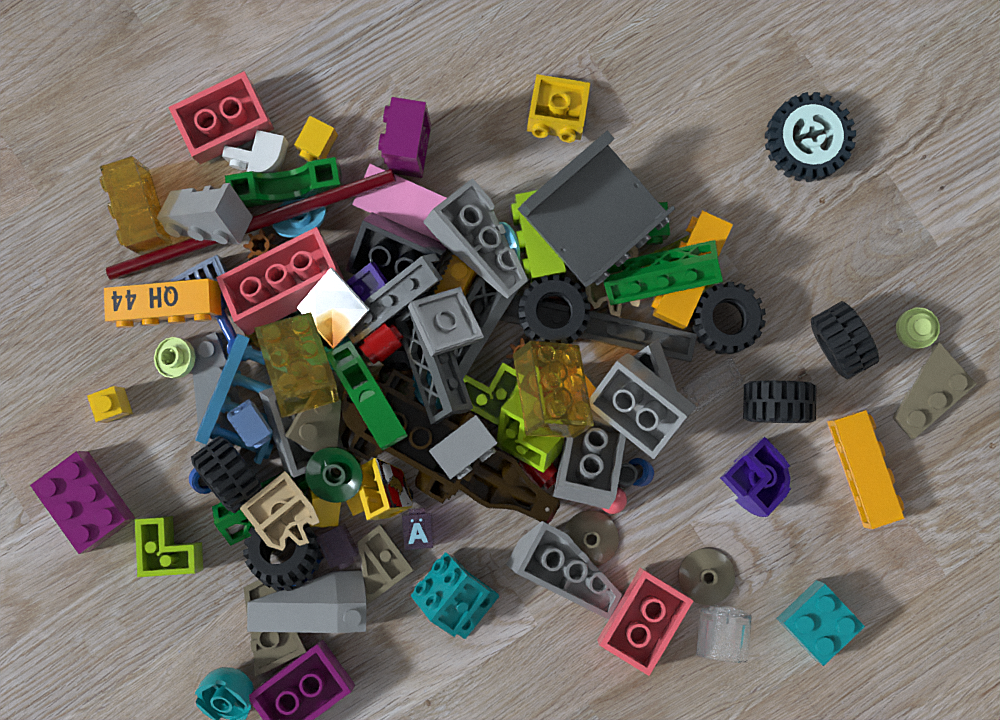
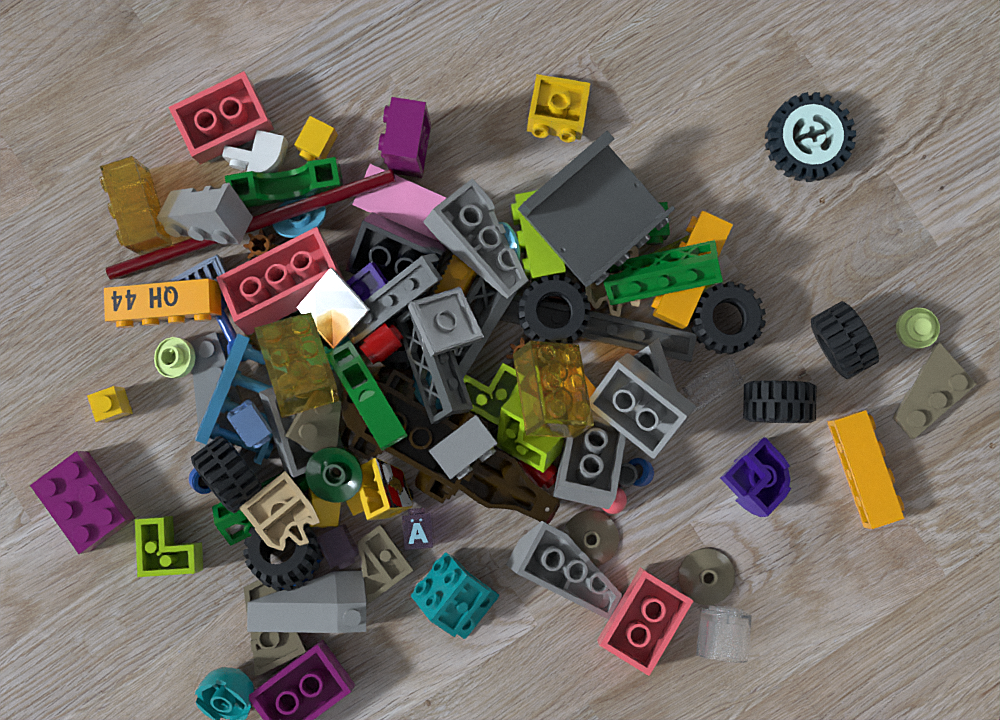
(820, 622): teal brick -> none

